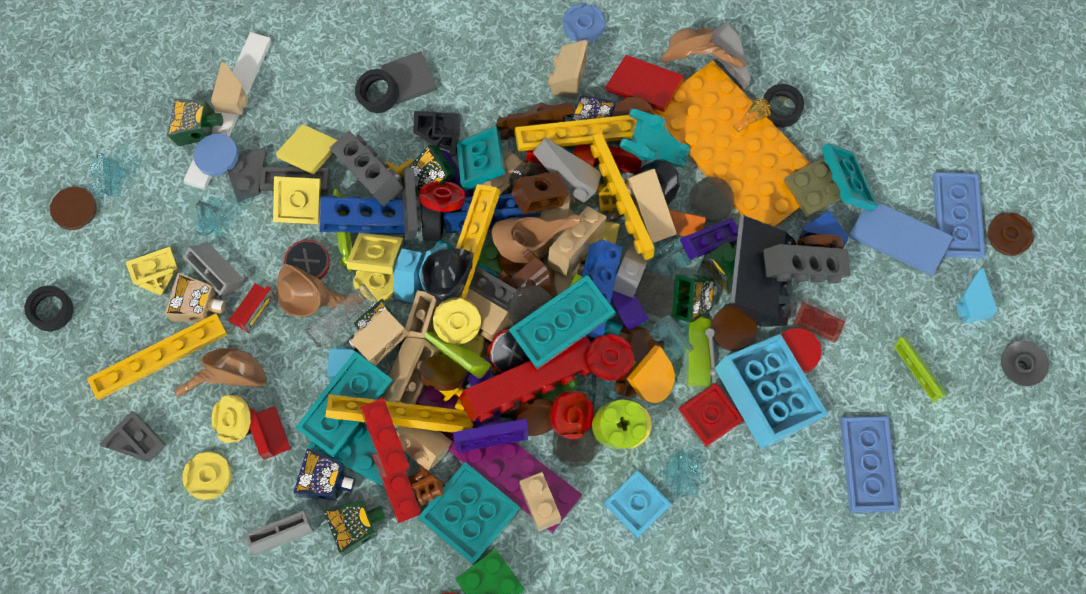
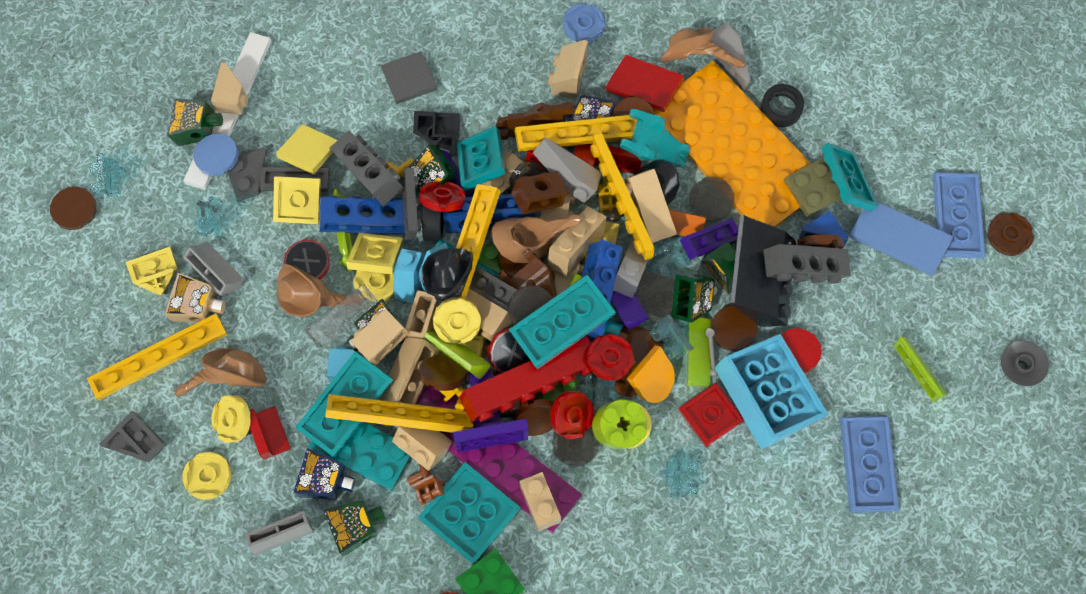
(57, 322): black tyre -> none
(252, 308): red panel -> none
(365, 82): black tyre -> none
(390, 460): red bracket -> none
(637, 504): medium azure tile -> none
(758, 110): clear yellow cone -> none
(819, 322): clear red plate -> none
(977, 300): medium azure slope -> none

